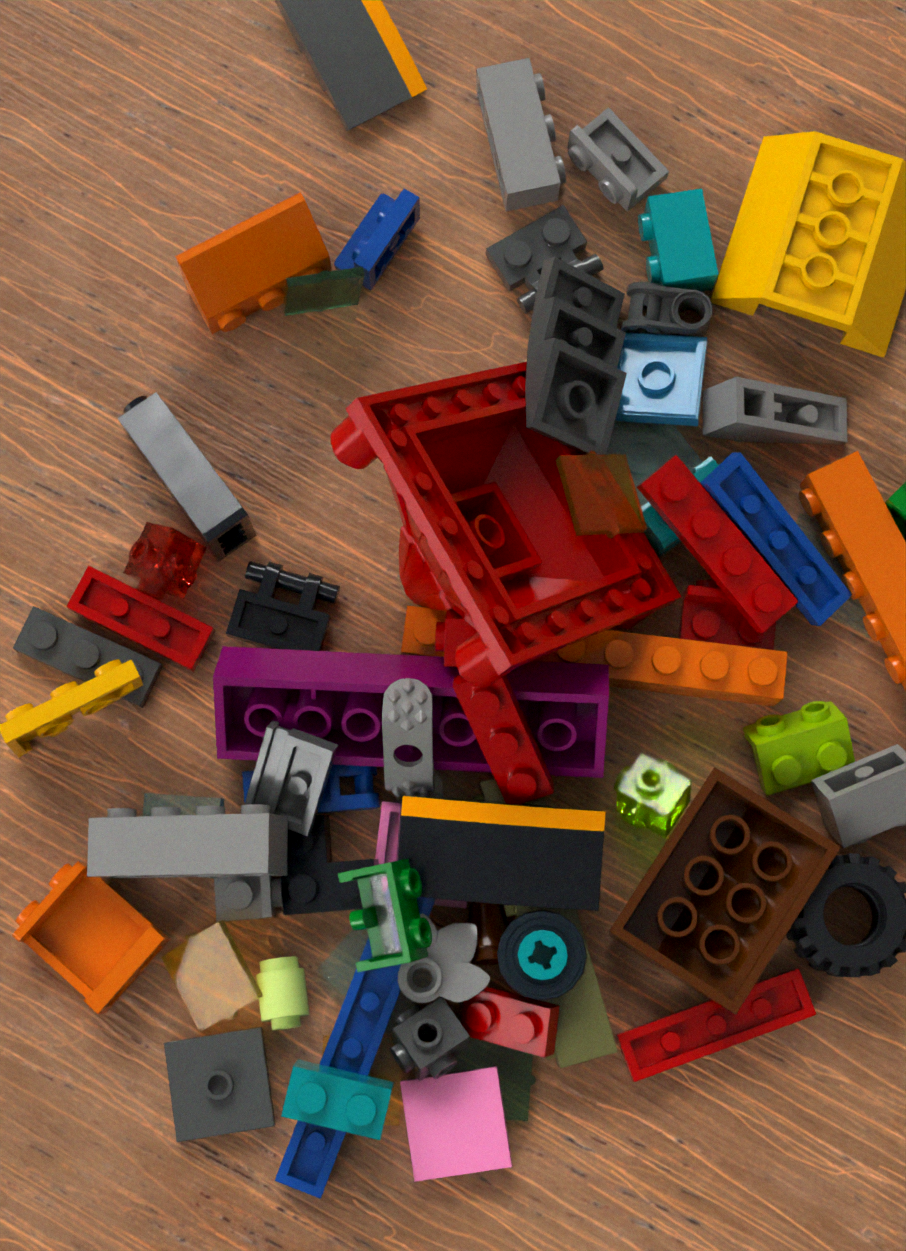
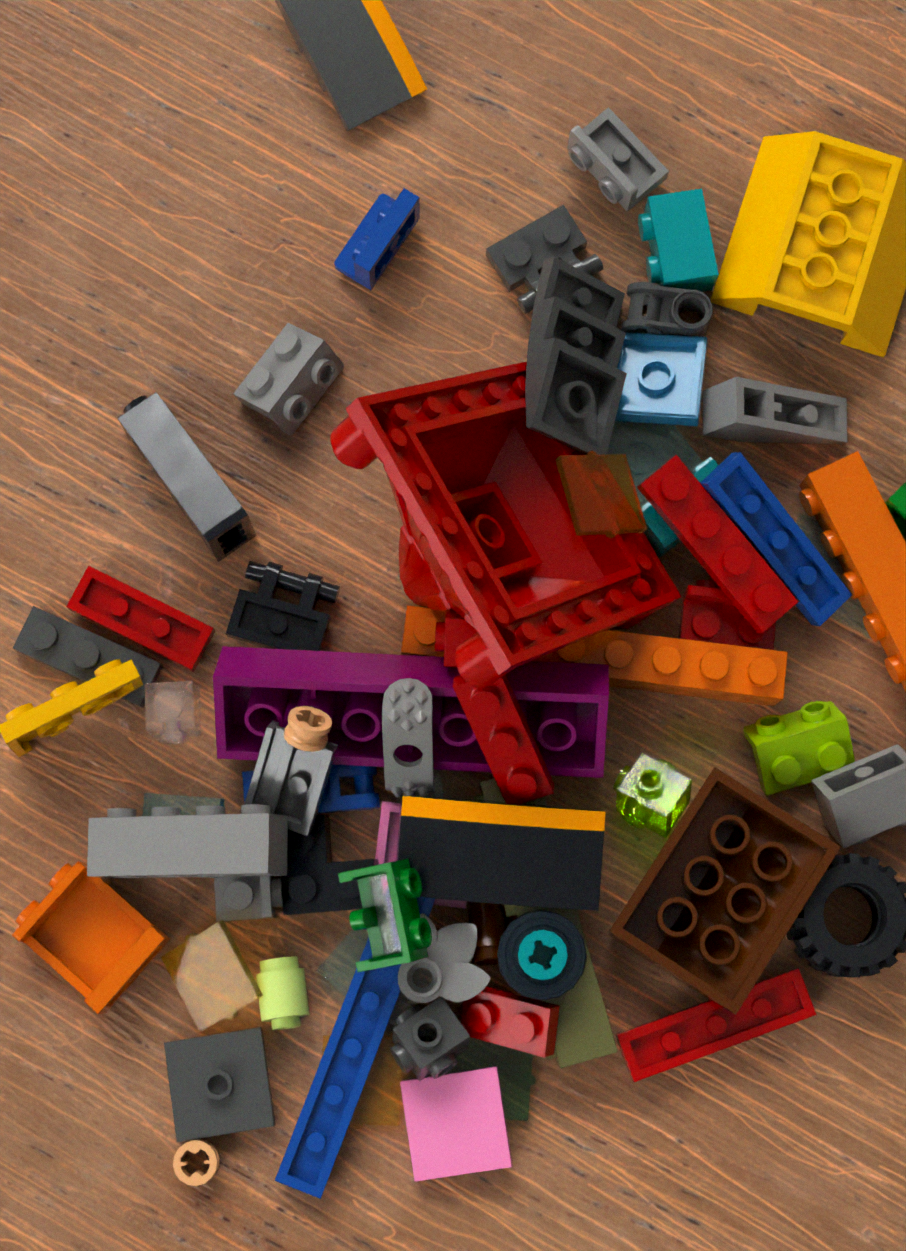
(164, 561): clear red brick -> none
(172, 711): none -> clear brick
(199, 1176): none -> light nougat bush
(250, 263): orange slope -> none
(290, 378): none -> light grey bracket
(307, 728): none -> light nougat bush
(323, 291): piece -> none
(337, 1099): teal brick -> none
(519, 134): light grey brick -> none

